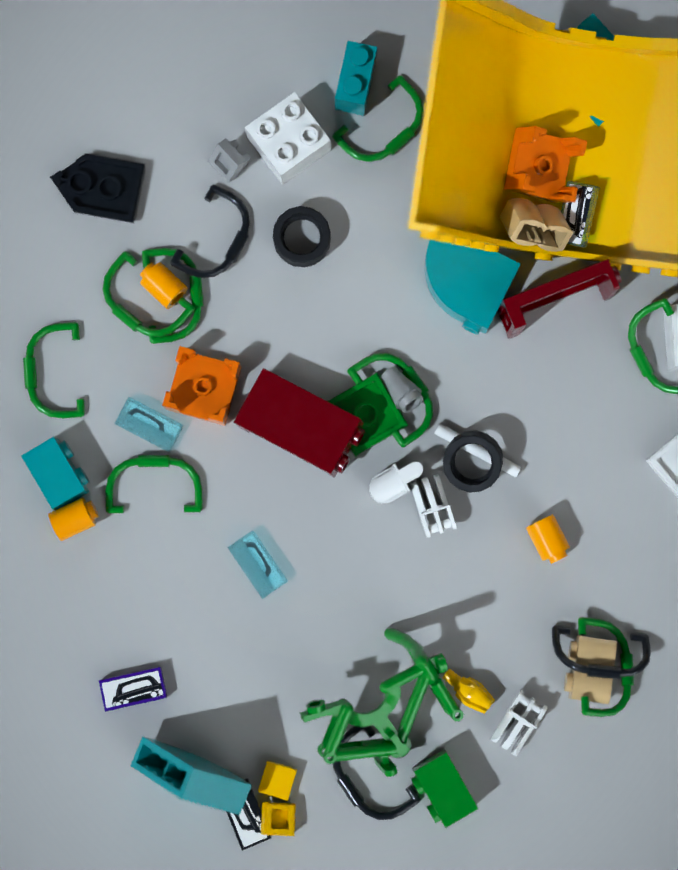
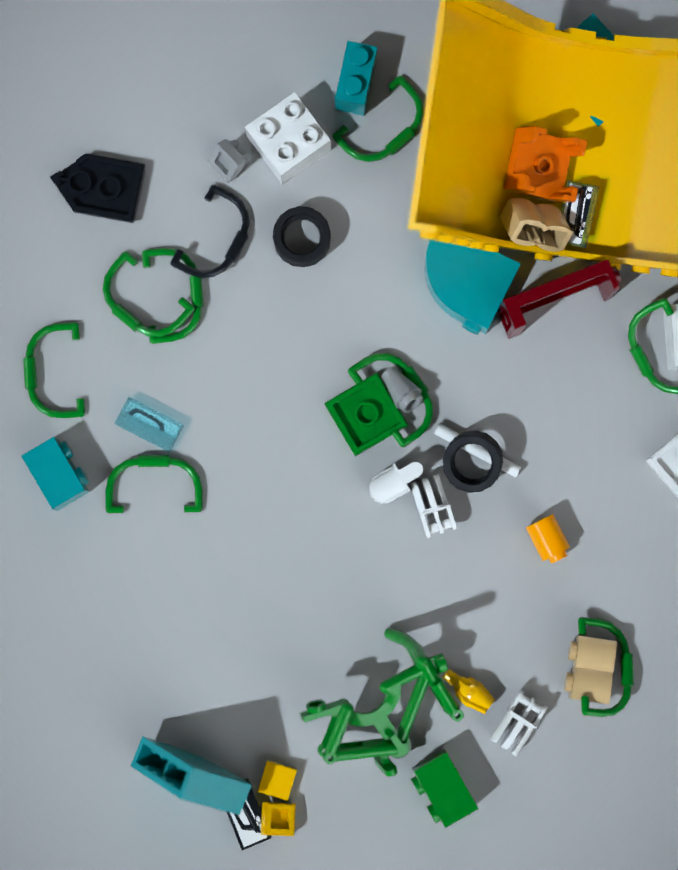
(73, 518): light orange brick -> none
(133, 689): tile -> none
(162, 284): light orange brick -> none
(202, 386): orange panel -> none
(257, 564): clear light blue tile -> none
(300, 423): dark red panel -> none
(355, 796): black piece -> none
(601, 671): black piece -> none

